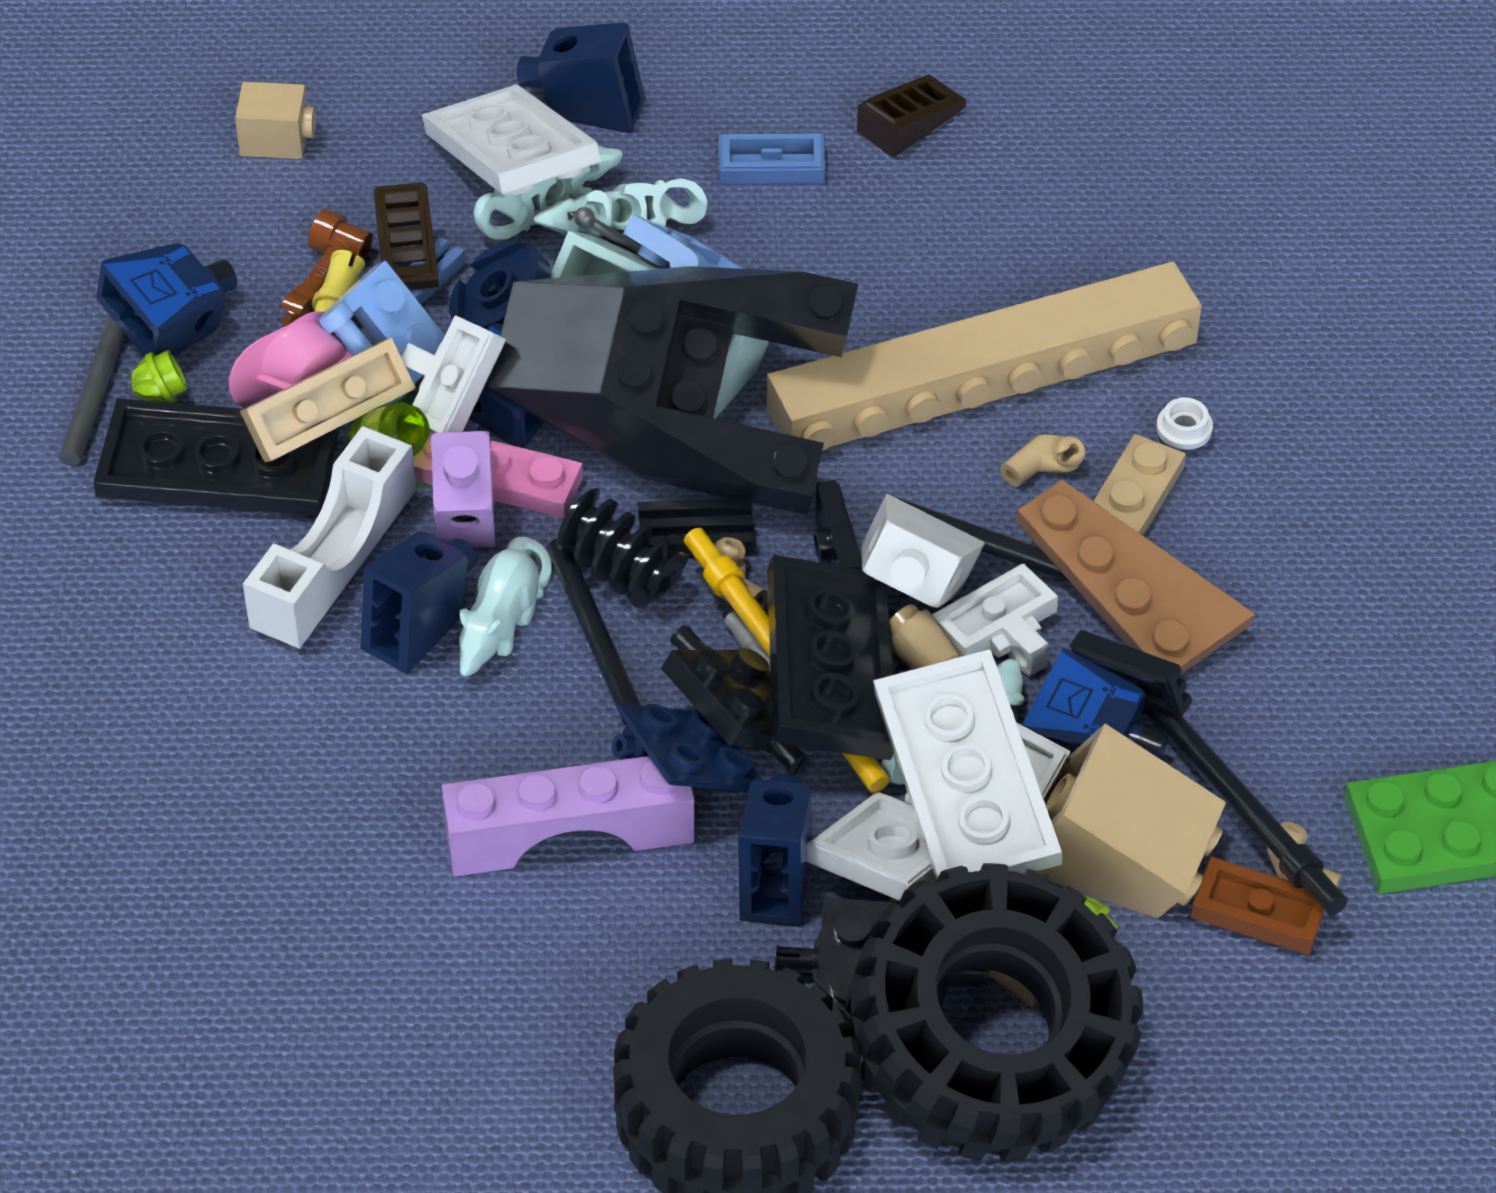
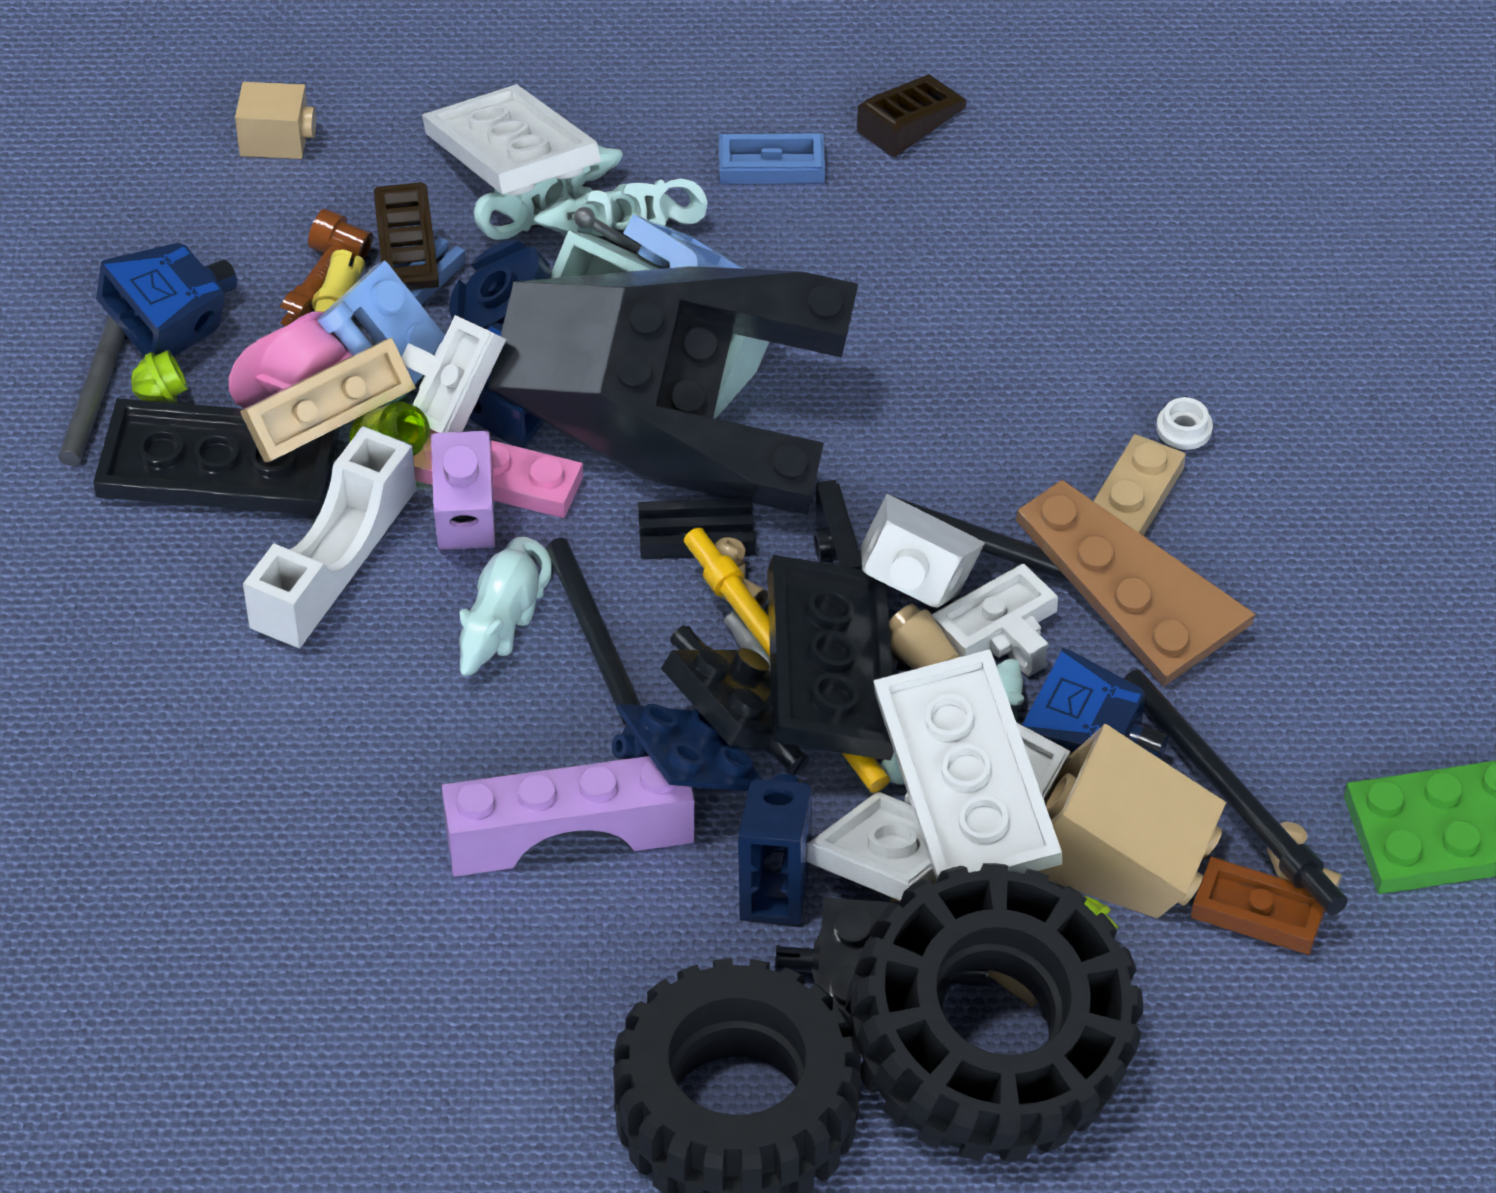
(413, 597): dark blue torso -> none
(588, 75): dark blue torso -> none
(616, 552): black piece -> none
(985, 357): tan brick -> none
(1043, 454): tan arm -> none
(1153, 674): black tile -> none

